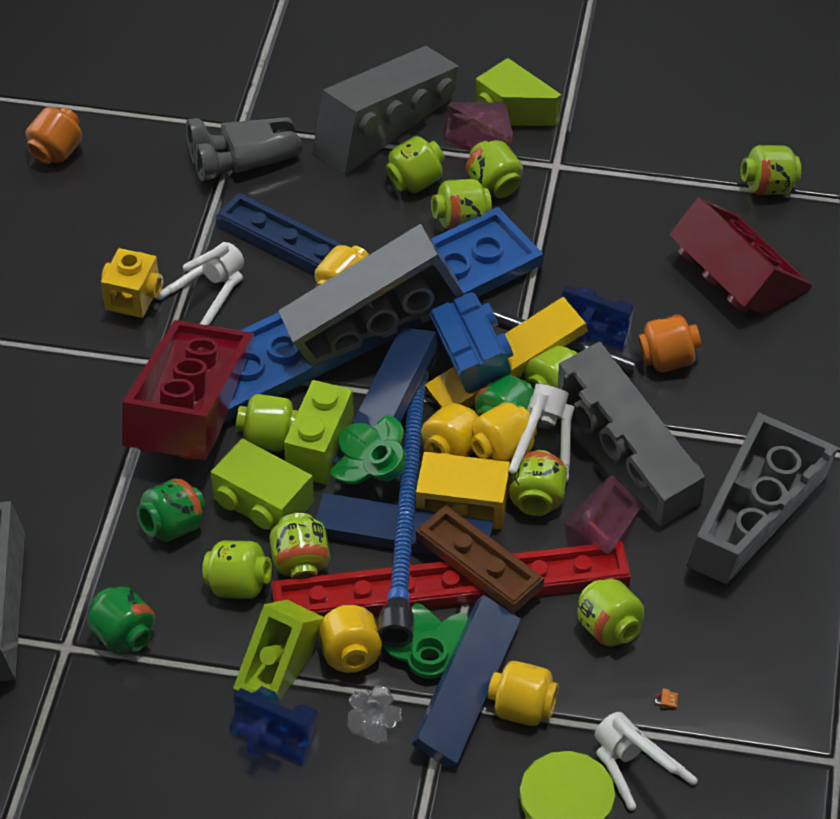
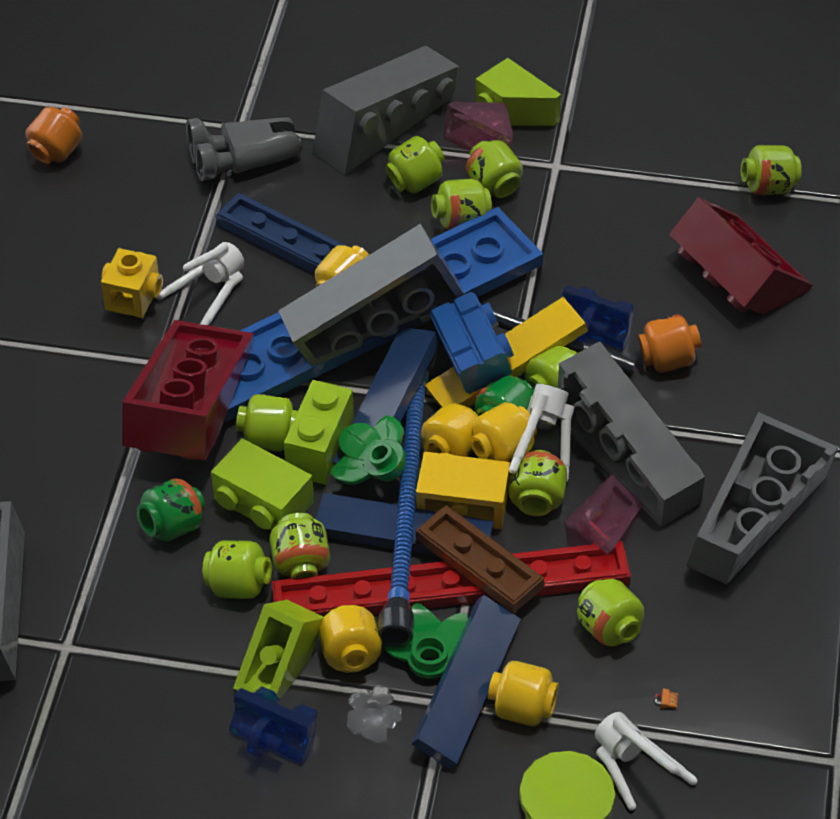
(121, 620): green head -> none

